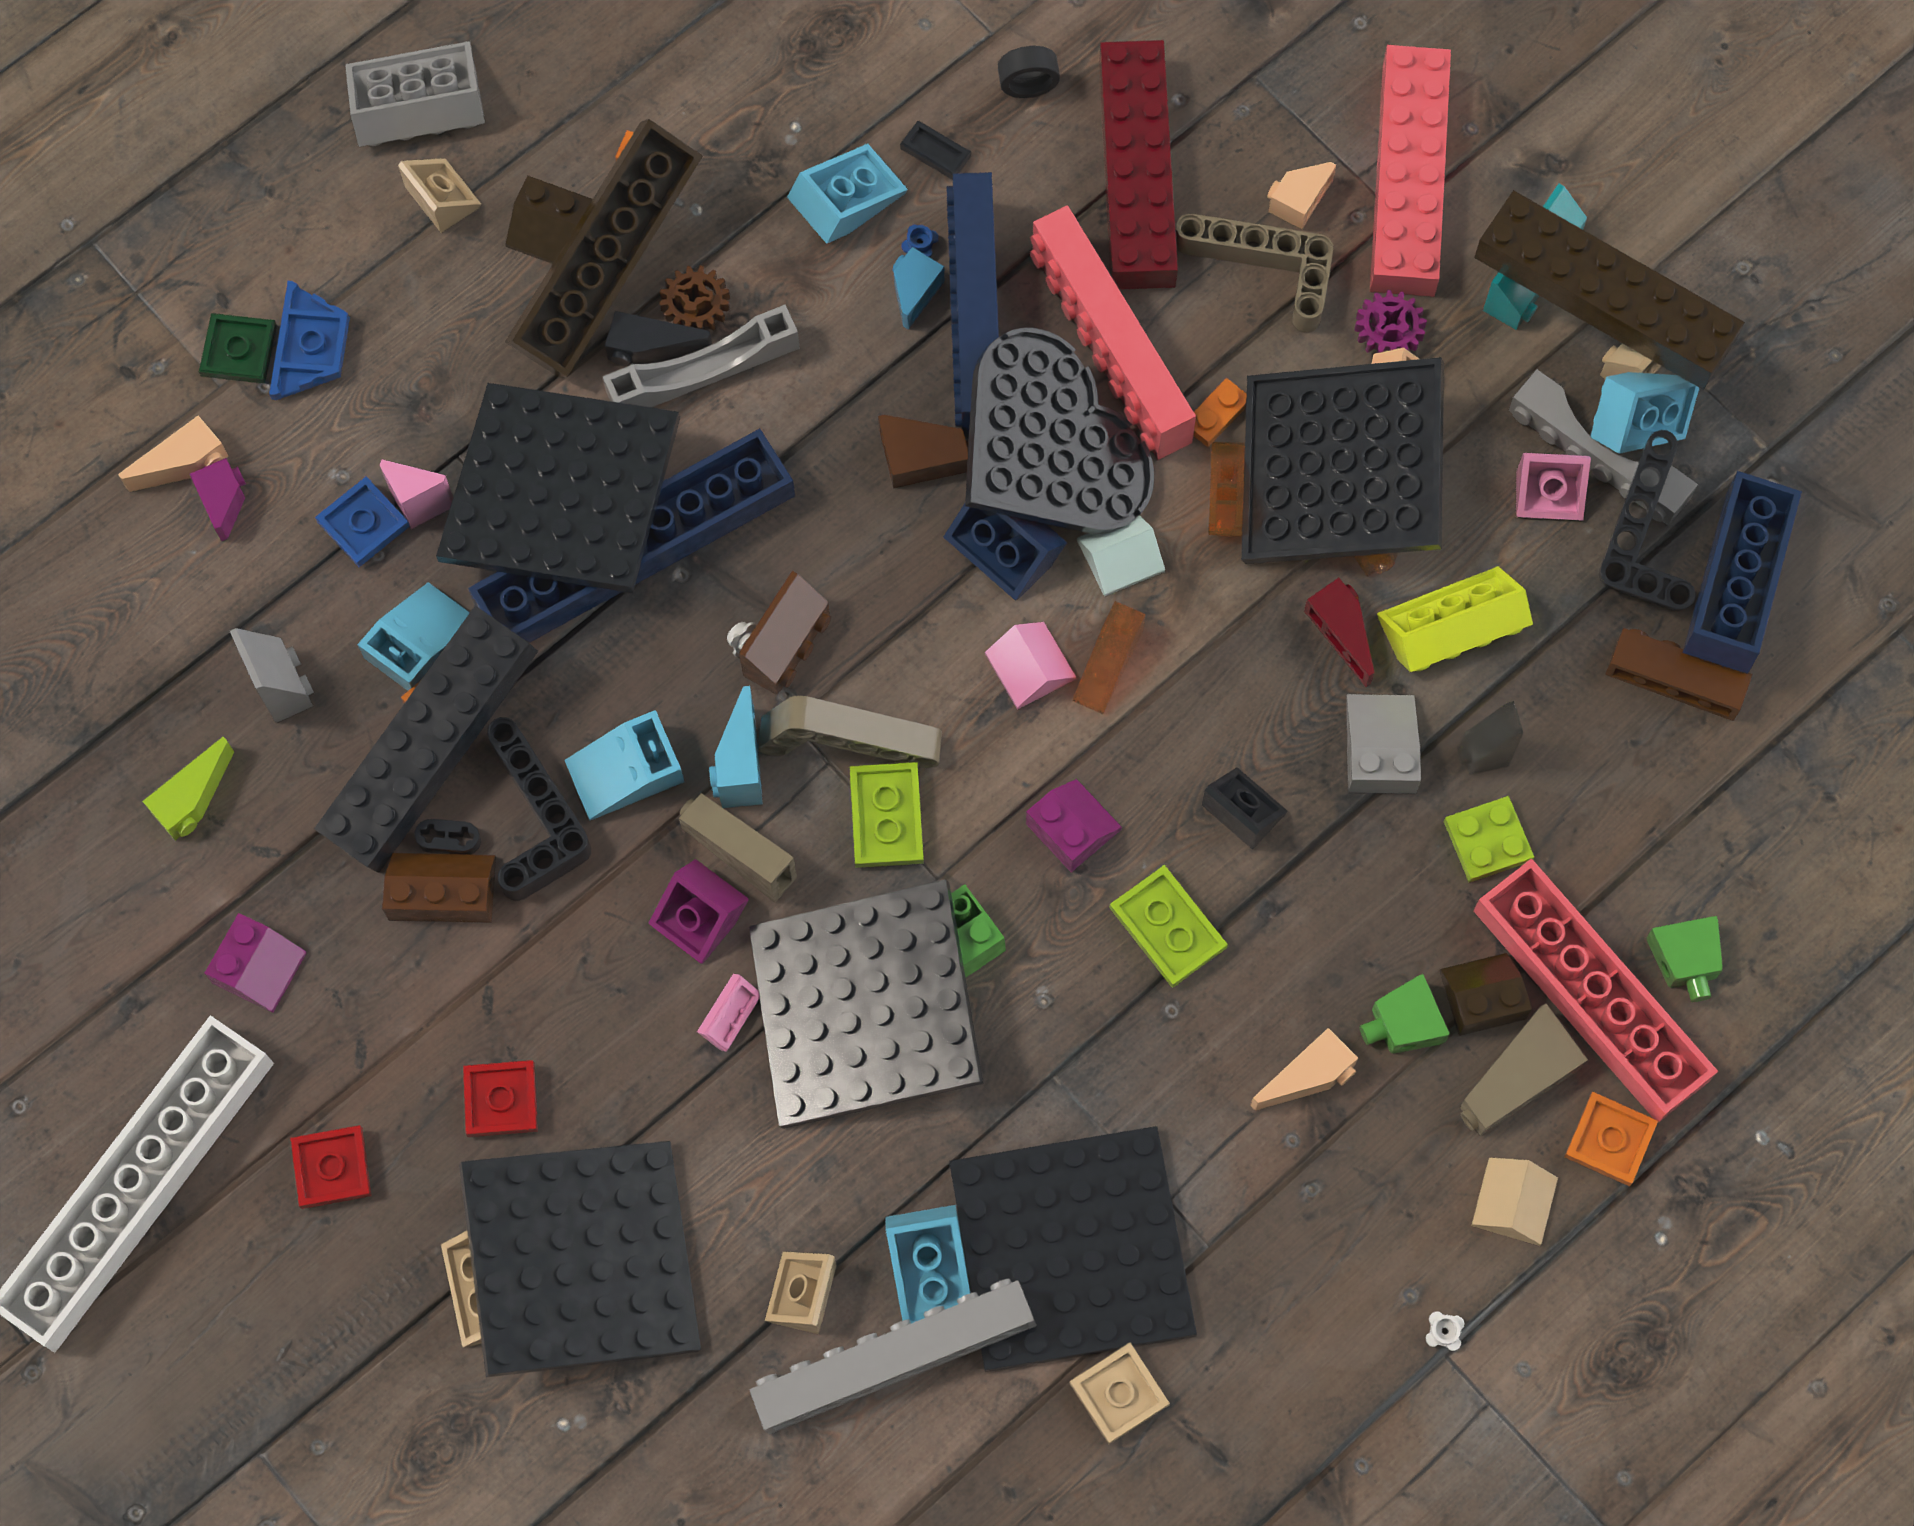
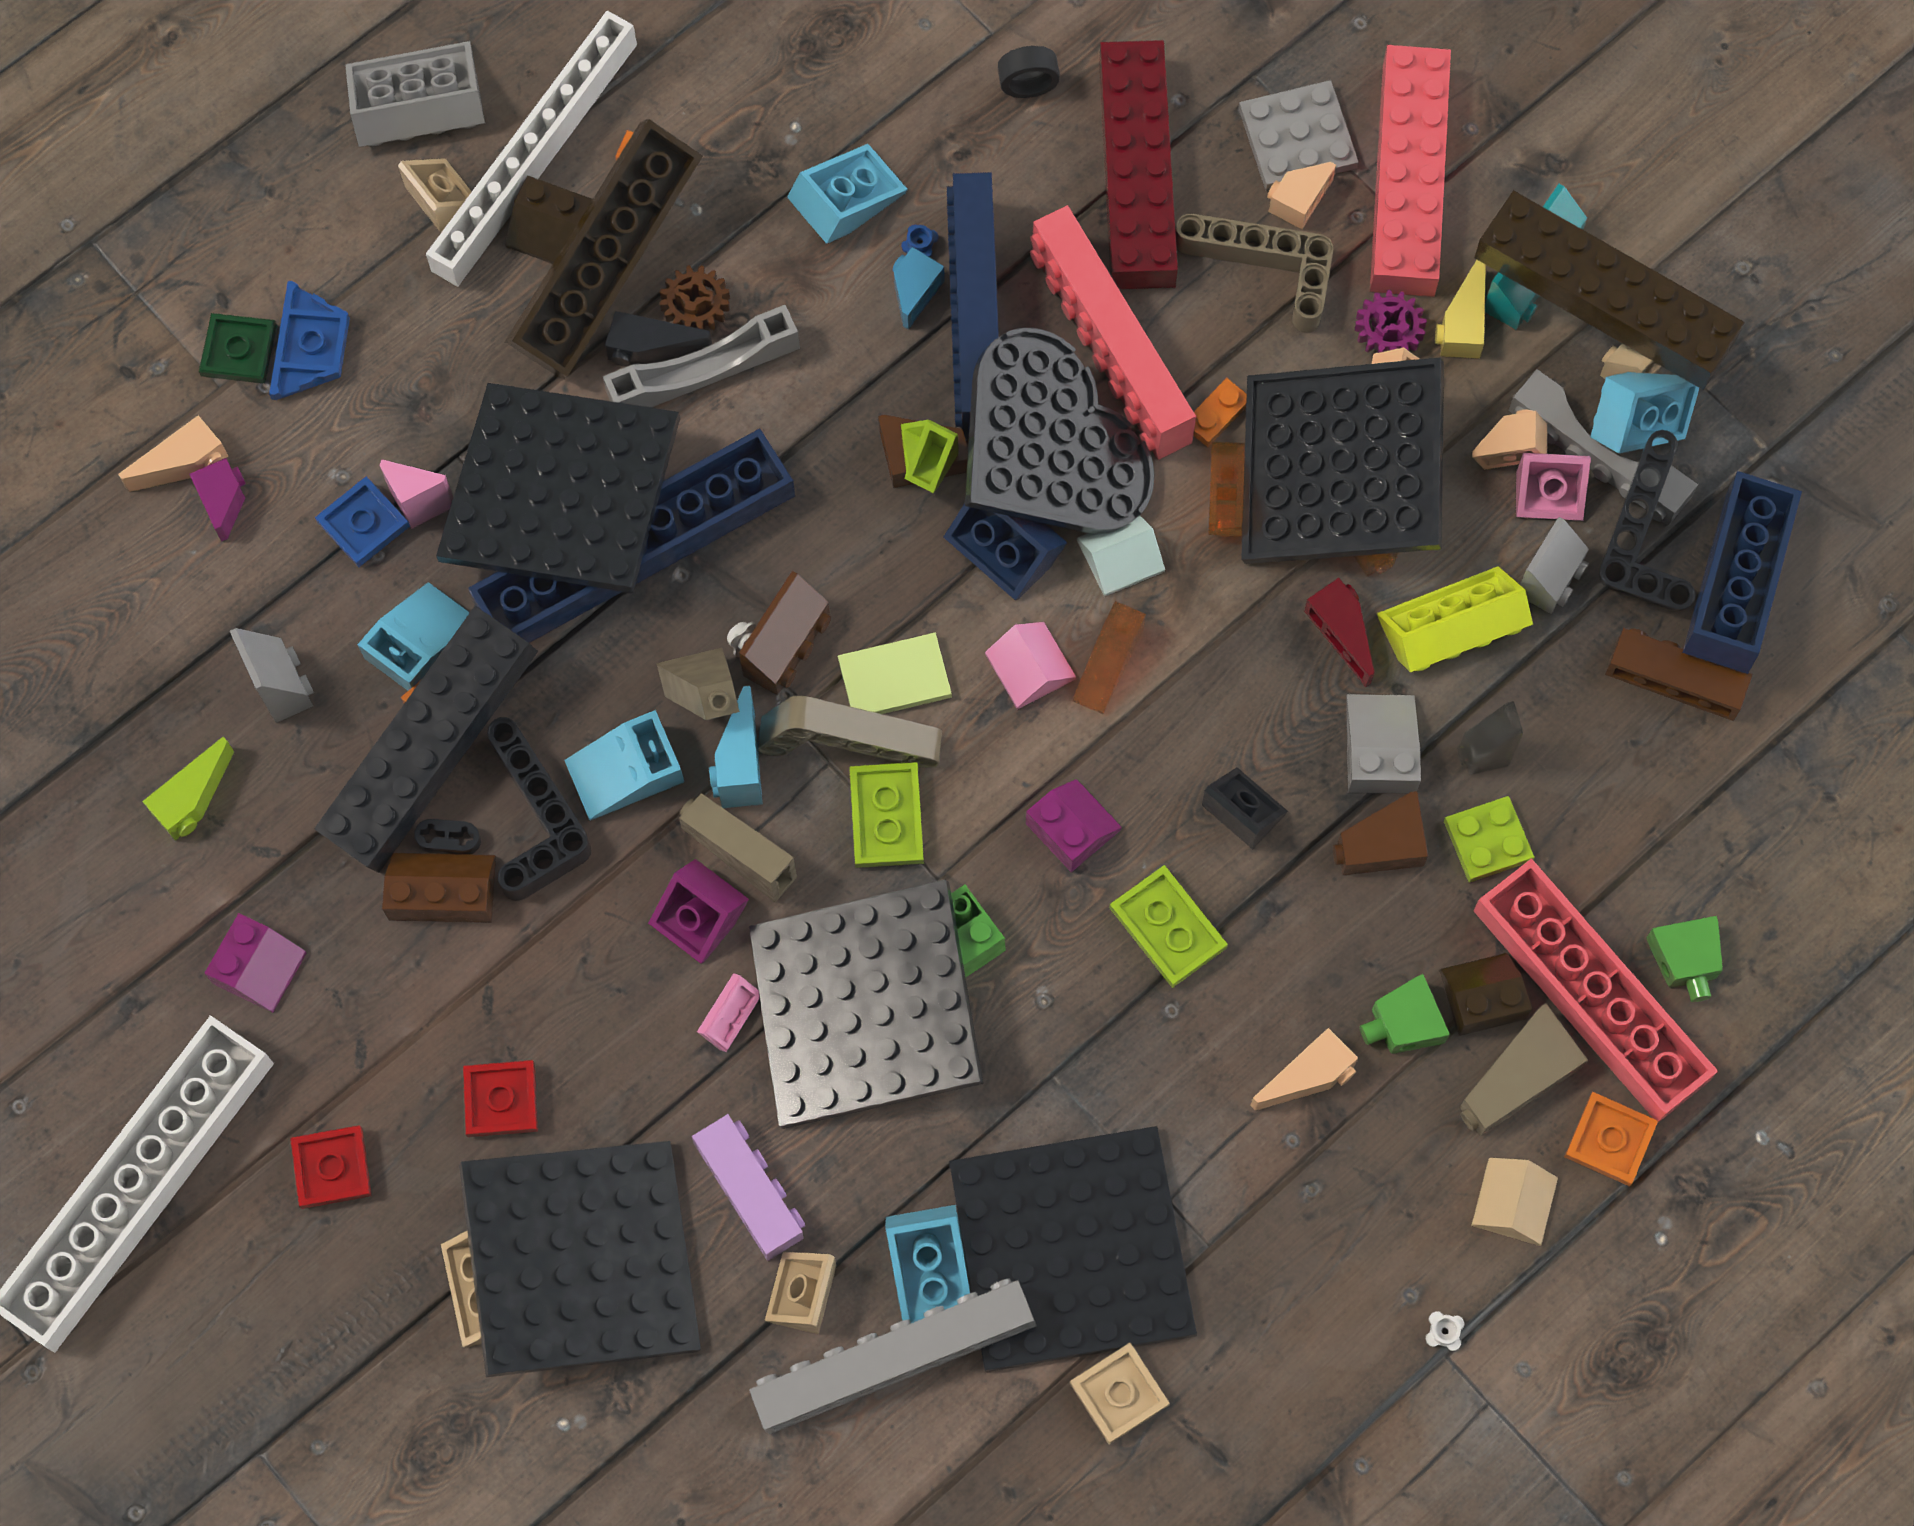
(531, 148): none -> white brick
(700, 684): none -> dark tan slope
(748, 1186): none -> lavender brick
(895, 675): none -> yellowish green tile
(928, 452): none -> lime slope
(935, 150): black tile -> none
(1297, 131): none -> light grey plate
(1384, 840): none -> reddish brown slope
(1464, 319): none -> light yellow slope
(1511, 438): none -> light nougat slope
(1554, 567): none -> light grey slope

